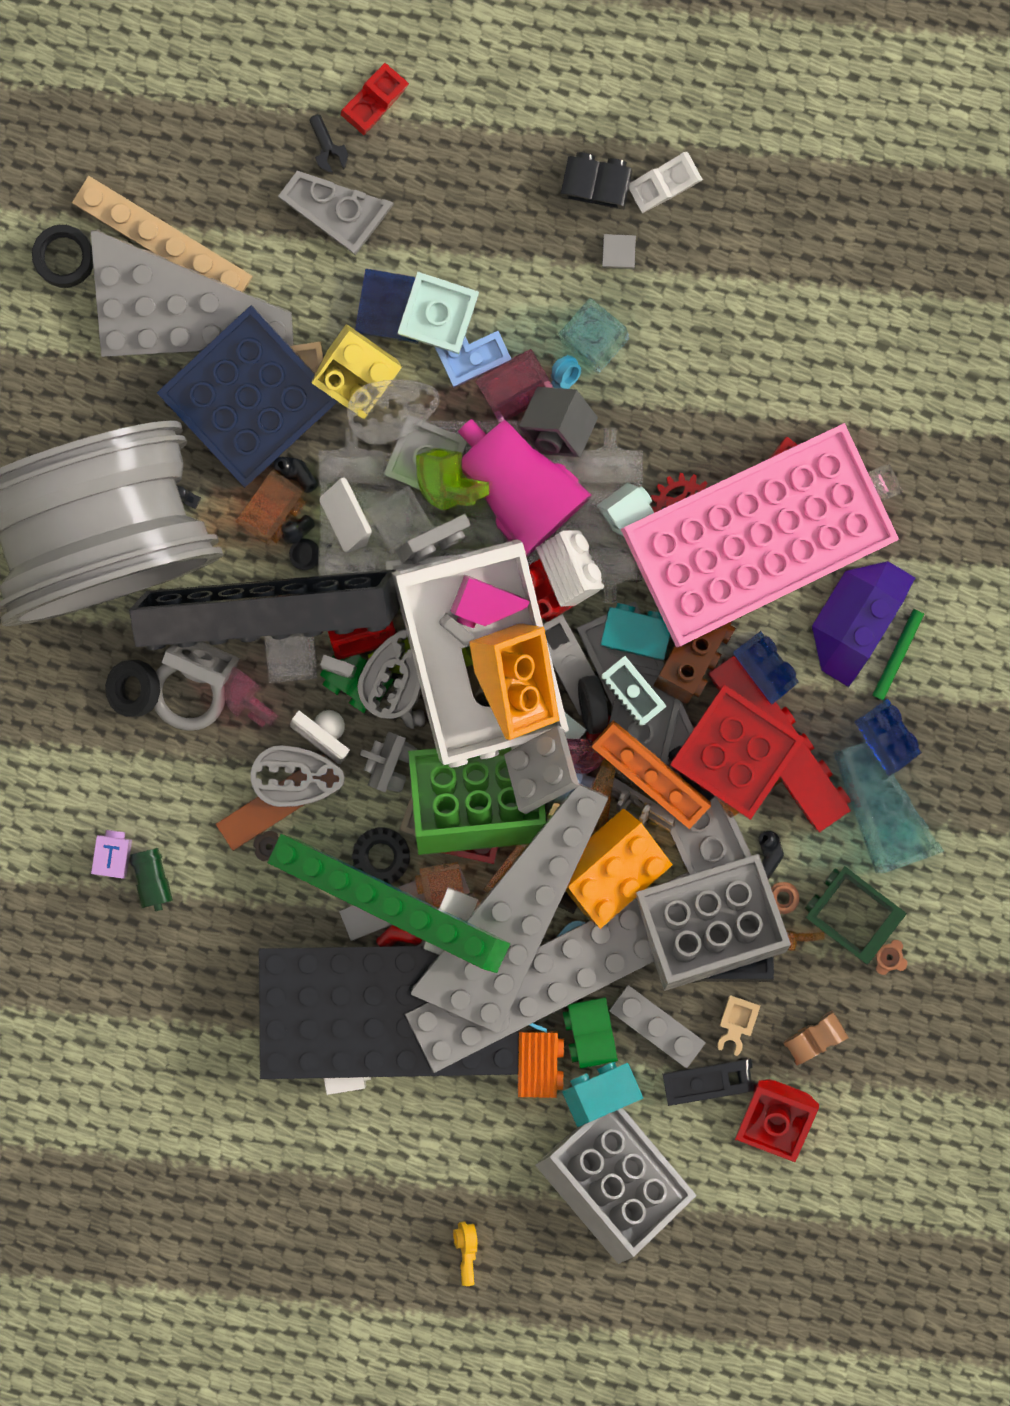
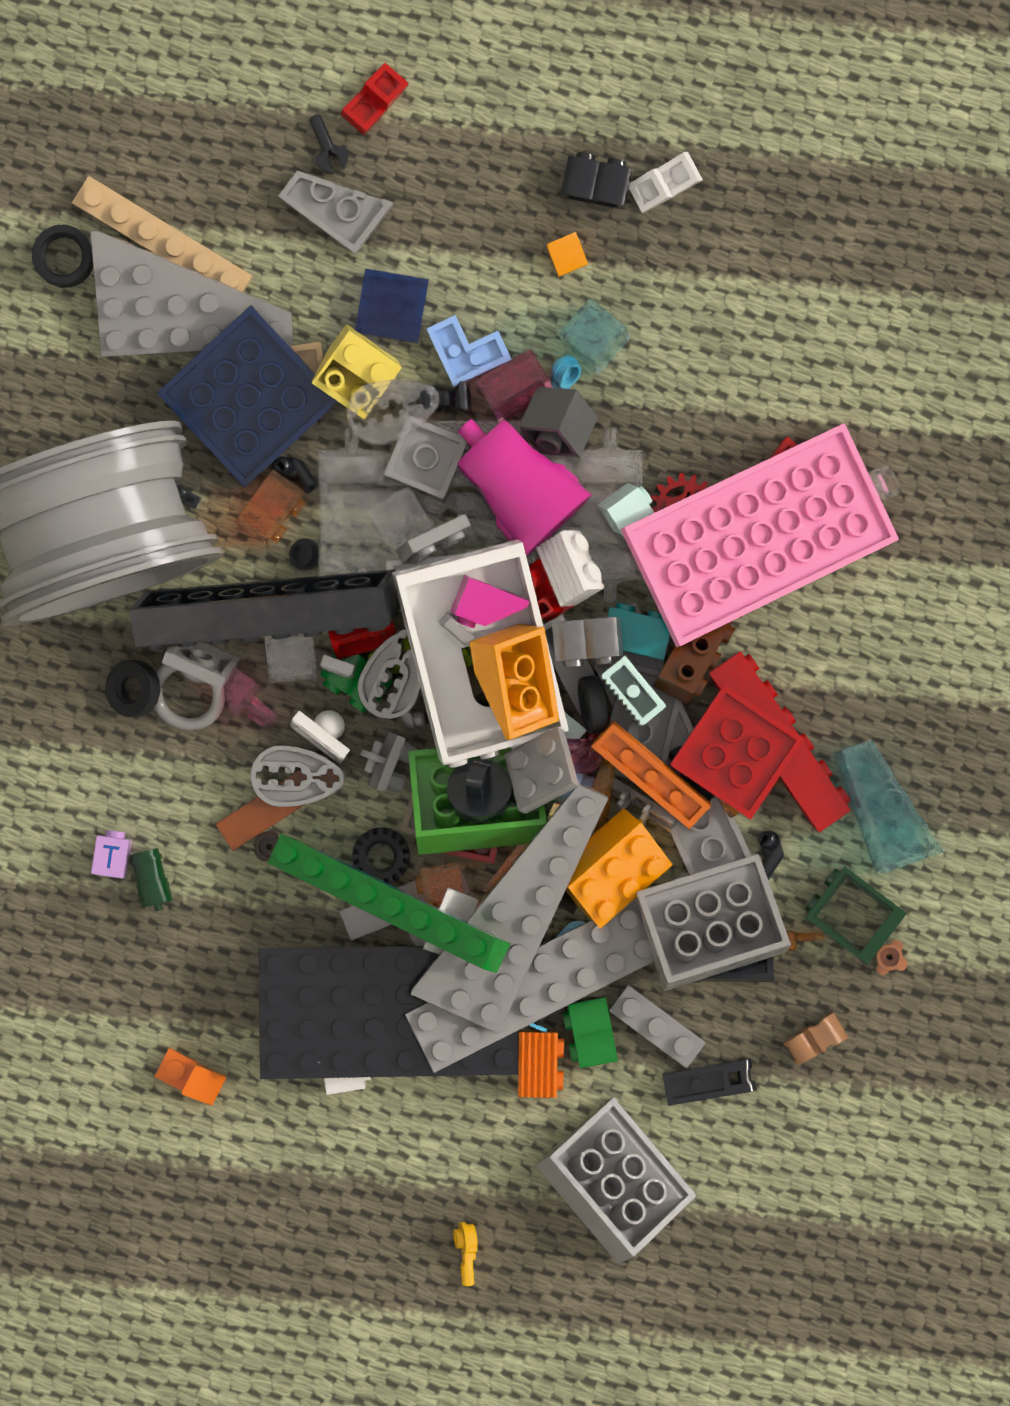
(190, 1077): none -> orange slope
(294, 531): black arm -> none
(346, 516): white slope -> none
(396, 934): red arm -> none
(438, 313): light aqua plate -> none
(442, 480): clear neon green brick -> none
(451, 399): none -> black leg
(479, 790): none -> black tile
(566, 254): none -> light orange slope
(587, 640): none -> flat silver brick
(602, 1094): teal brick -> none
(619, 251): light grey tile -> none
(739, 1019): tan plate -> none
(766, 667): clear blue plate -> none
(778, 1119): red slope -> none
(793, 896): nougat plate -> none
(858, 617): dark purple wedge -> none
(888, 737): clear blue plate -> none
(898, 654): green bar -> none

